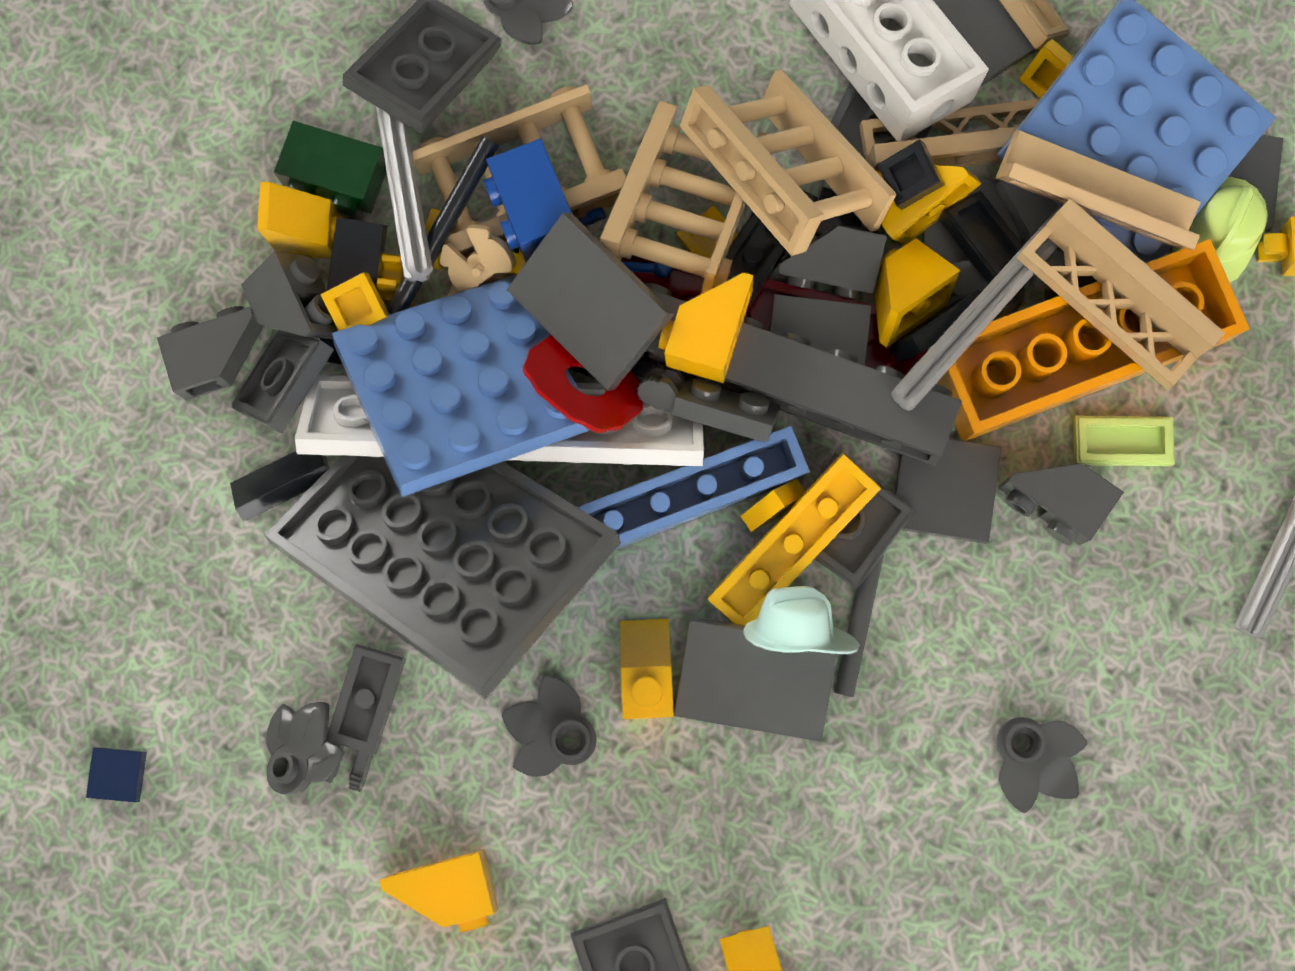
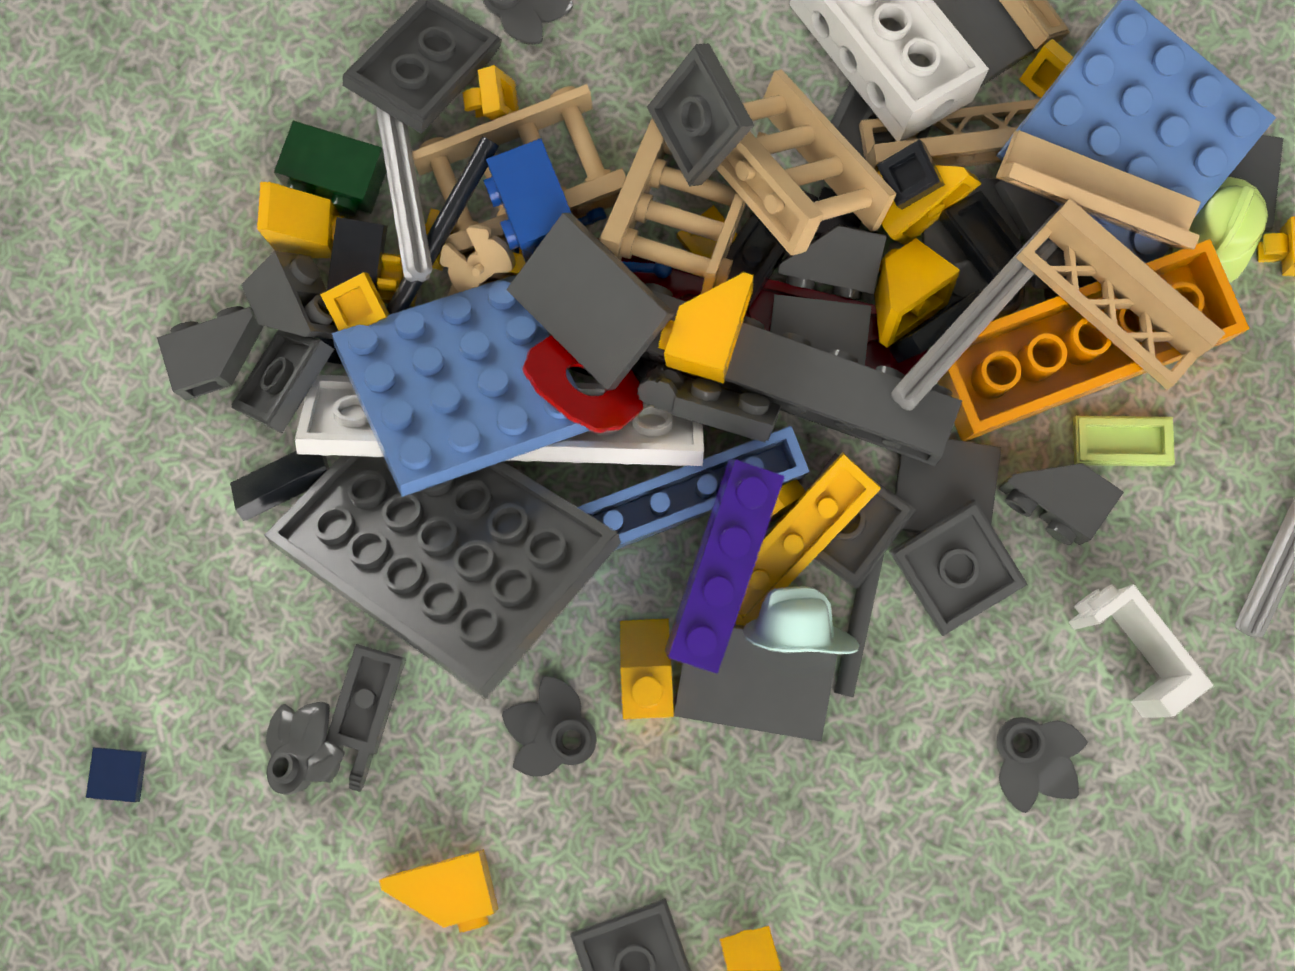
(494, 96): none -> yellow tile
(700, 115): none -> dark grey tile
(723, 565): none -> dark purple brick
(958, 567): none -> dark grey tile
(1180, 675): none -> white panel

